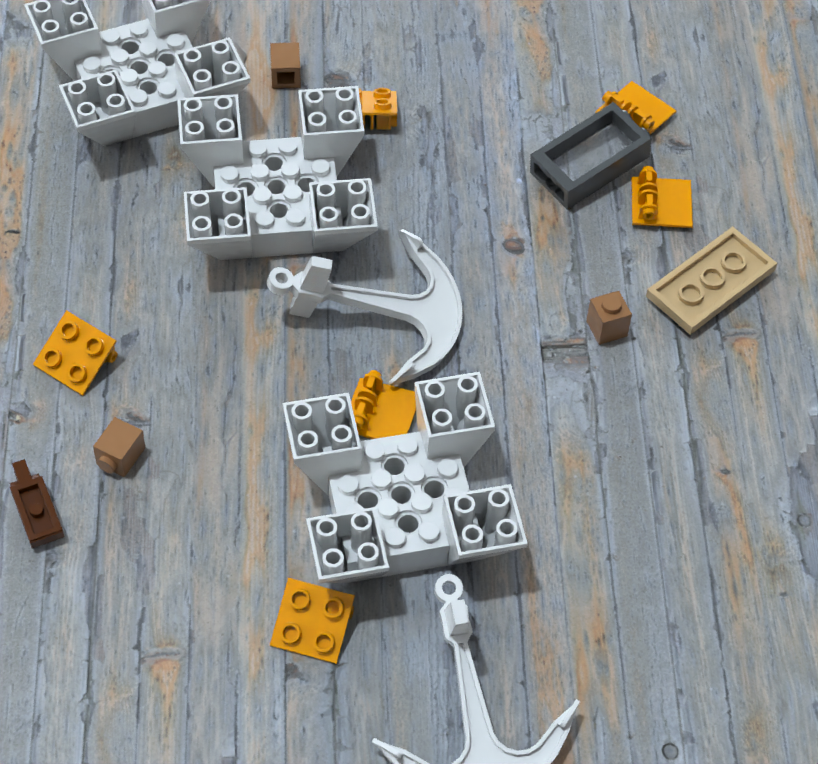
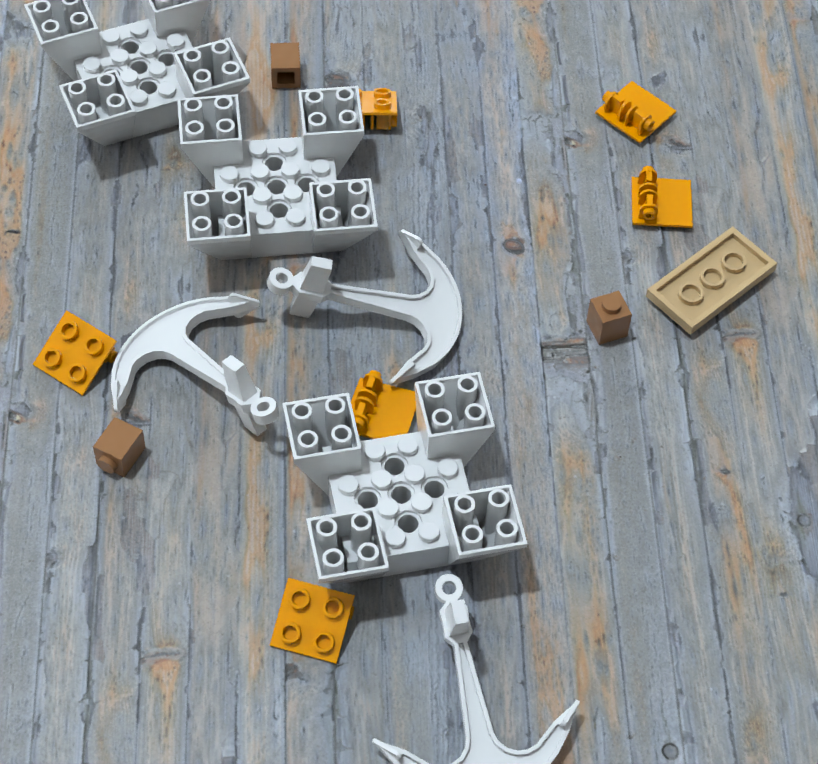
(34, 506): reddish brown hinge -> none
(168, 338): none -> white piece
(590, 155): dark grey window -> none

